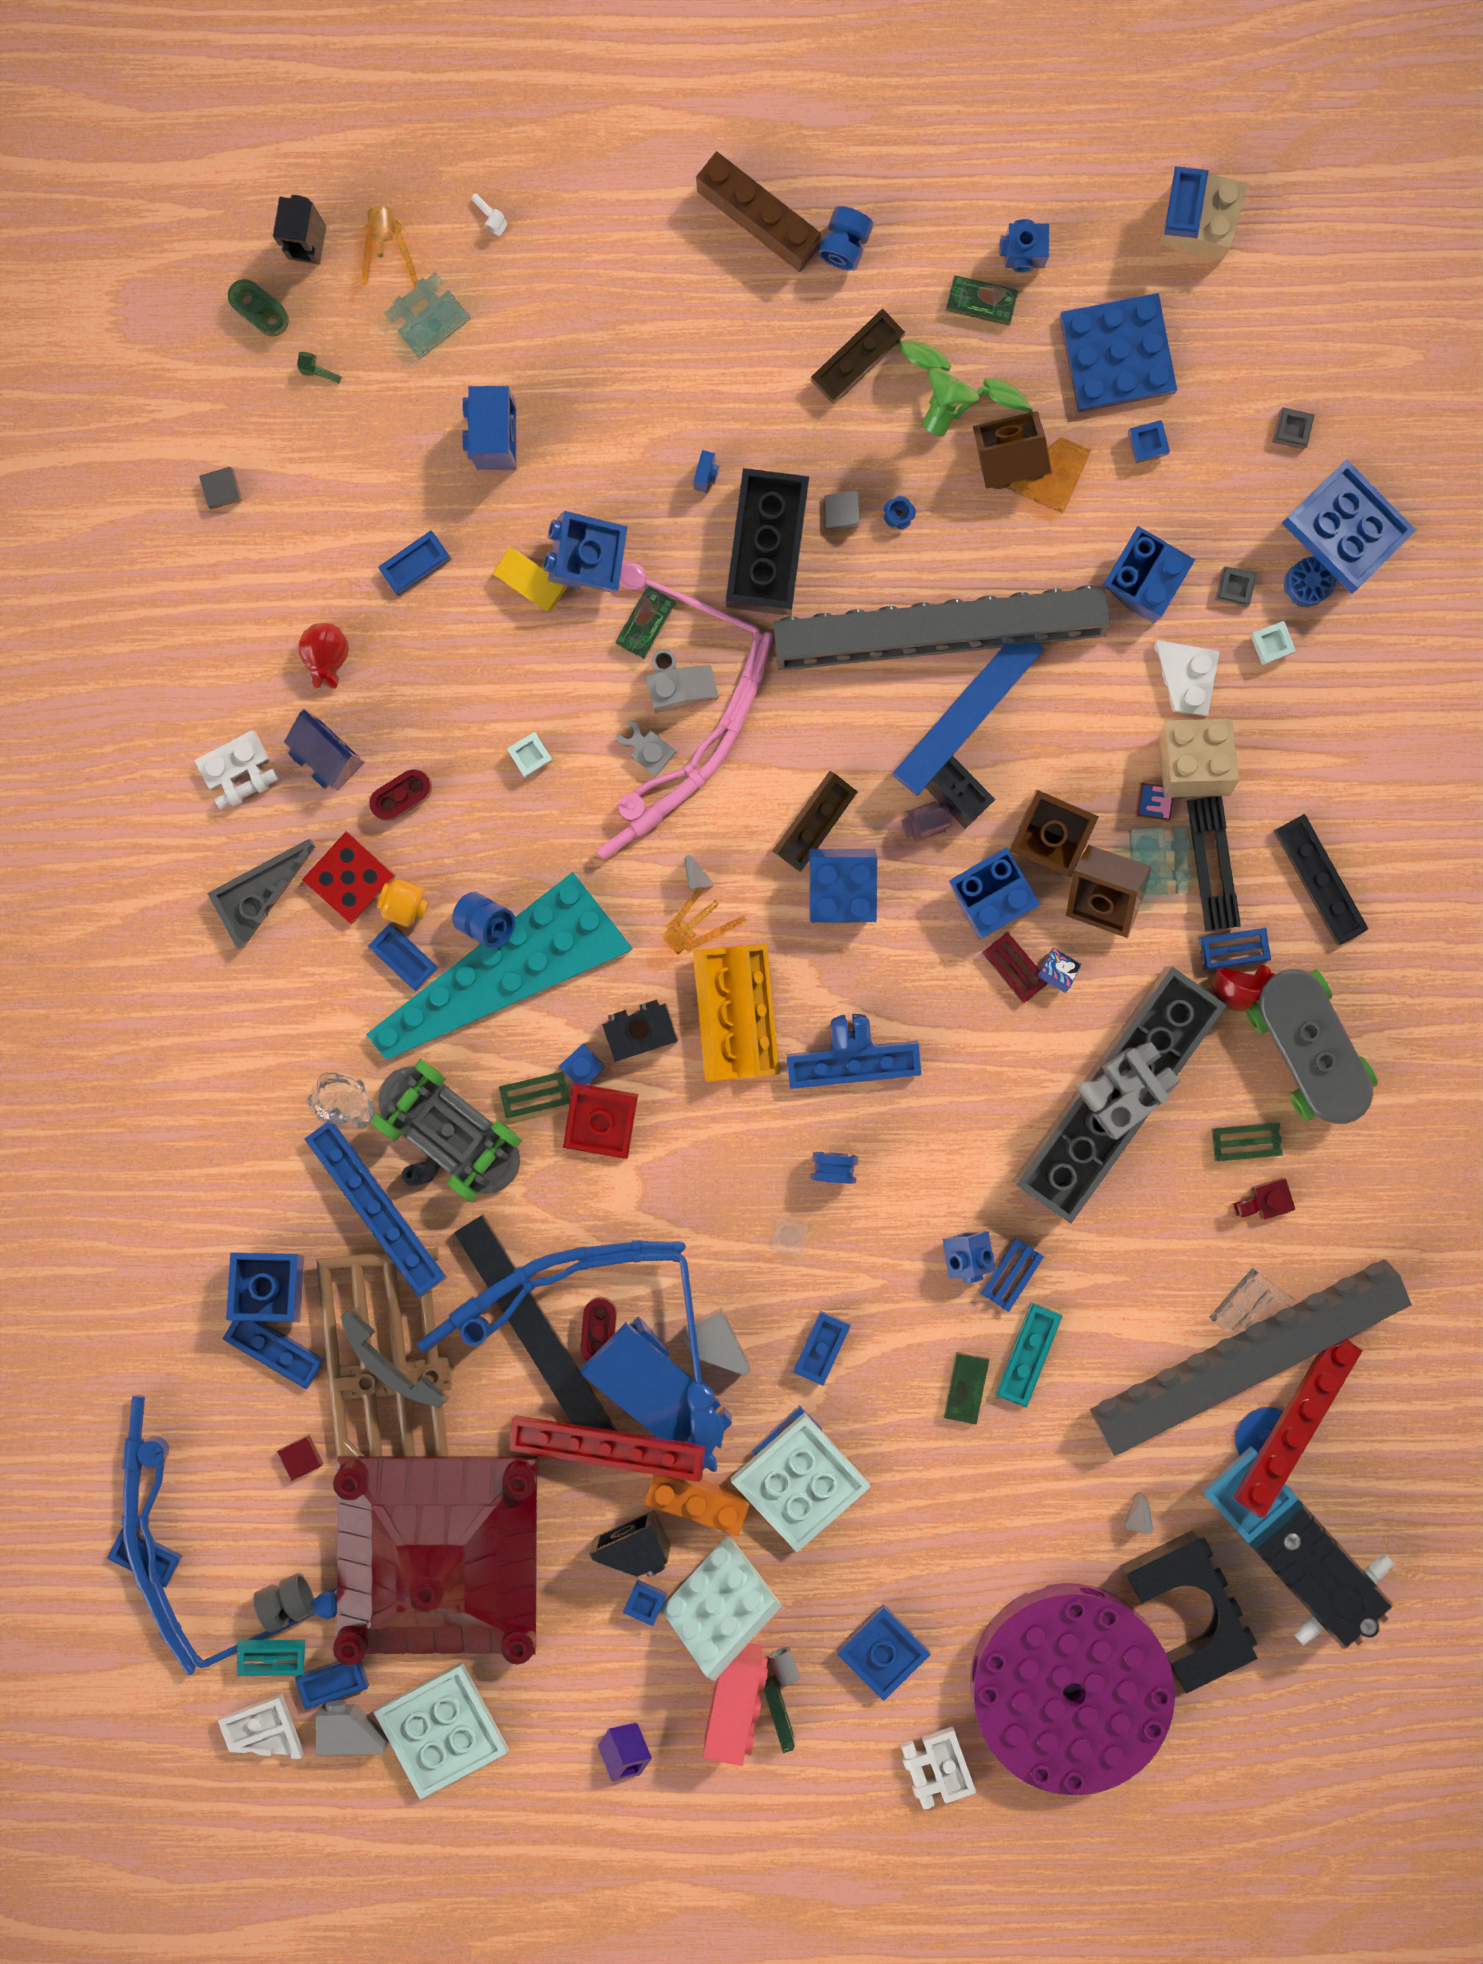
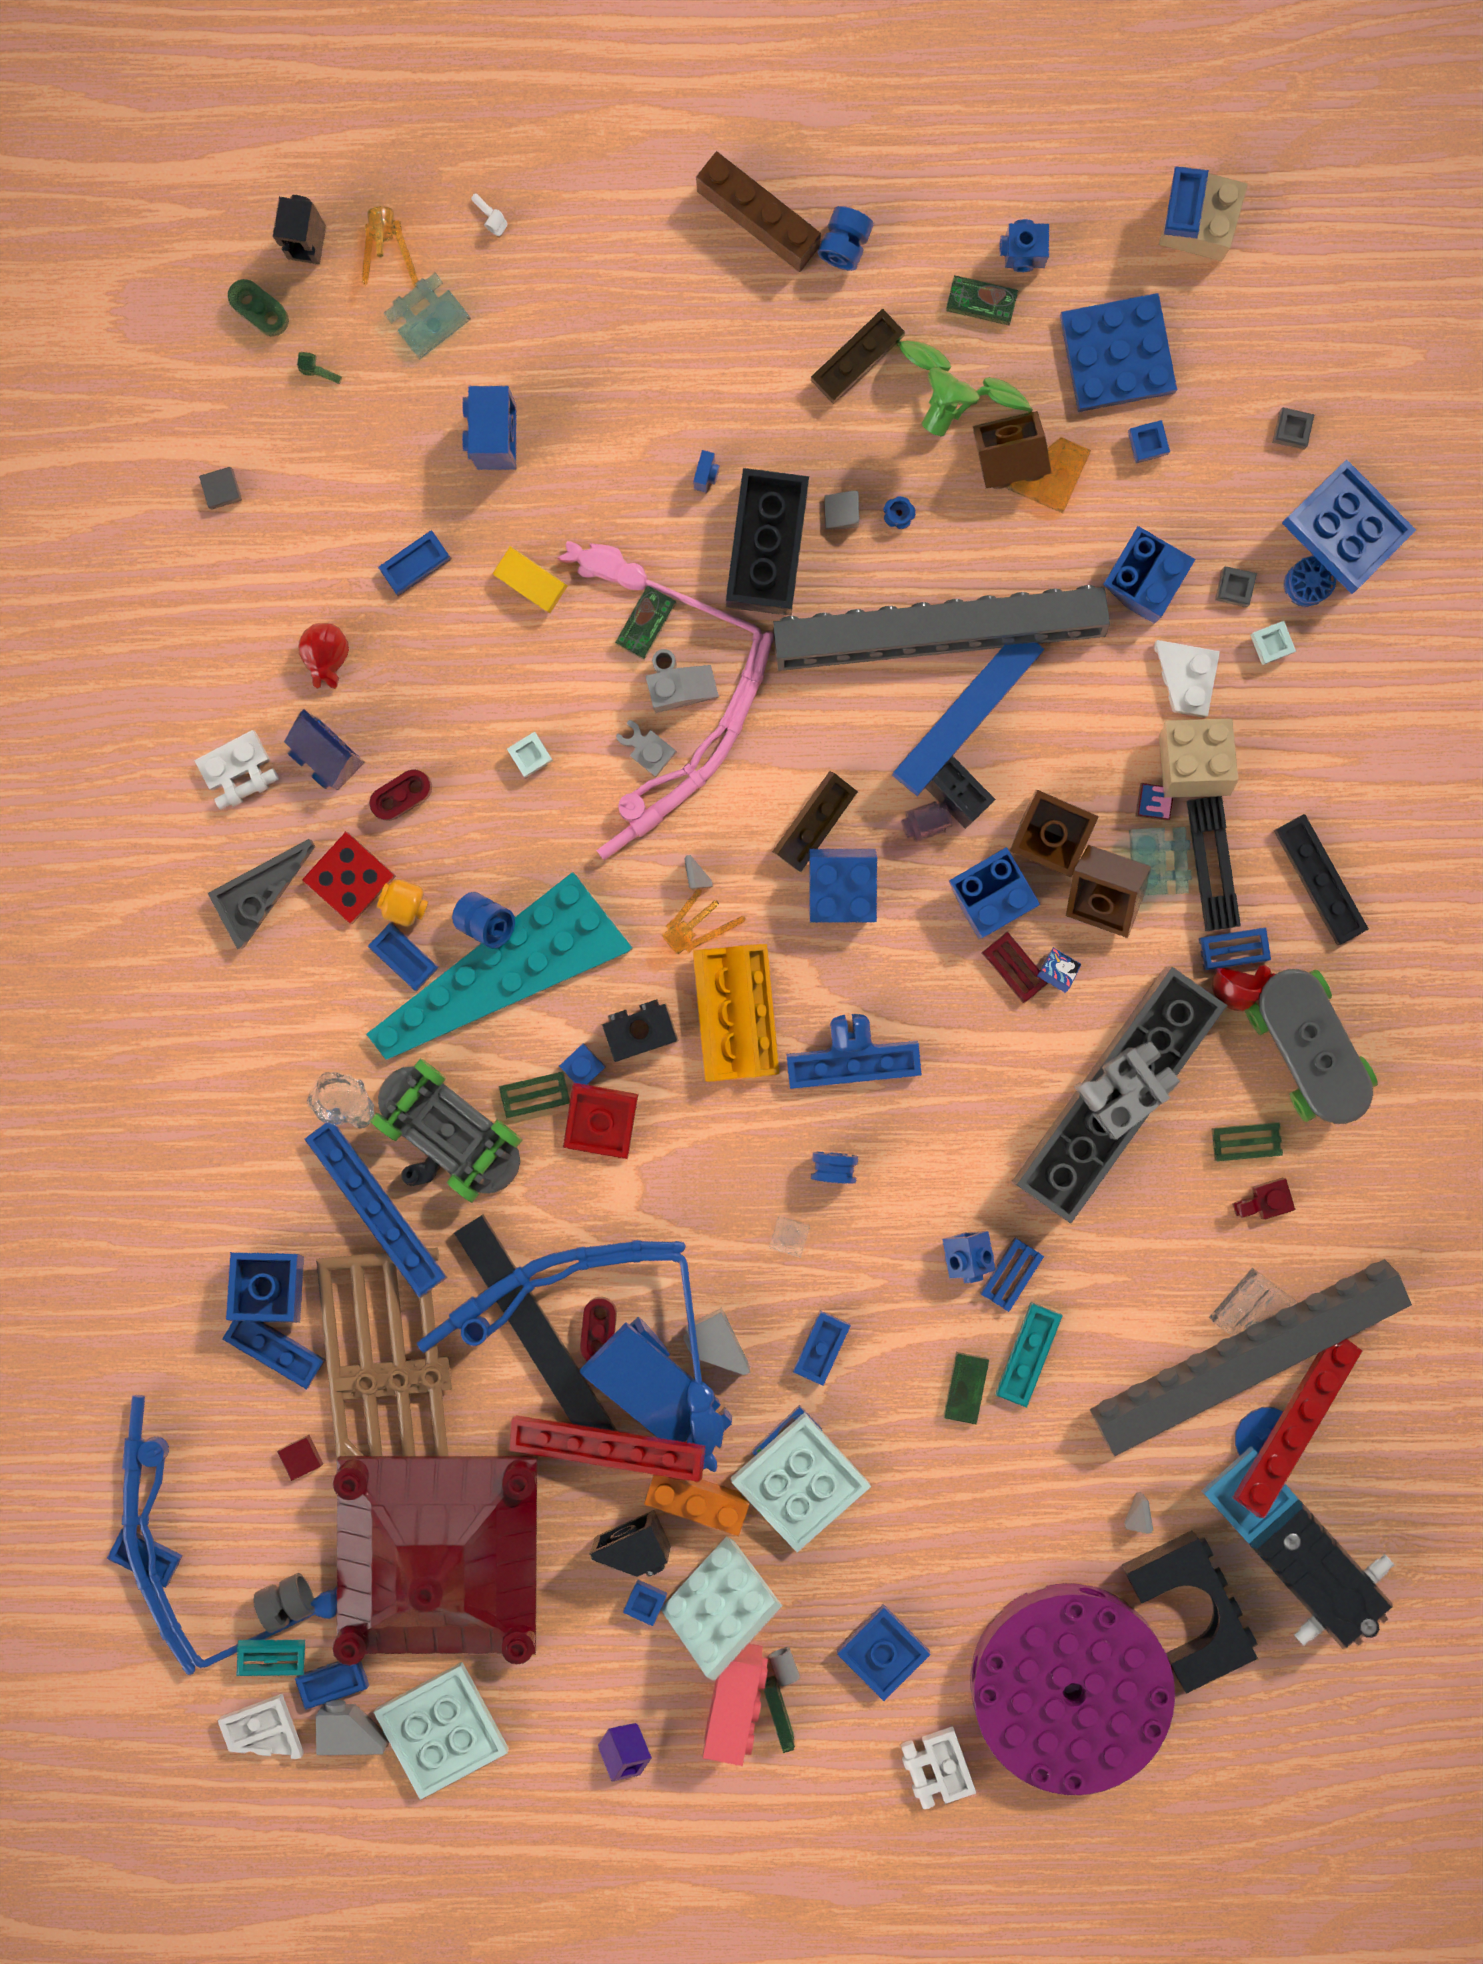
(358, 1334): dark grey slope -> none
(585, 552): blue plate -> none

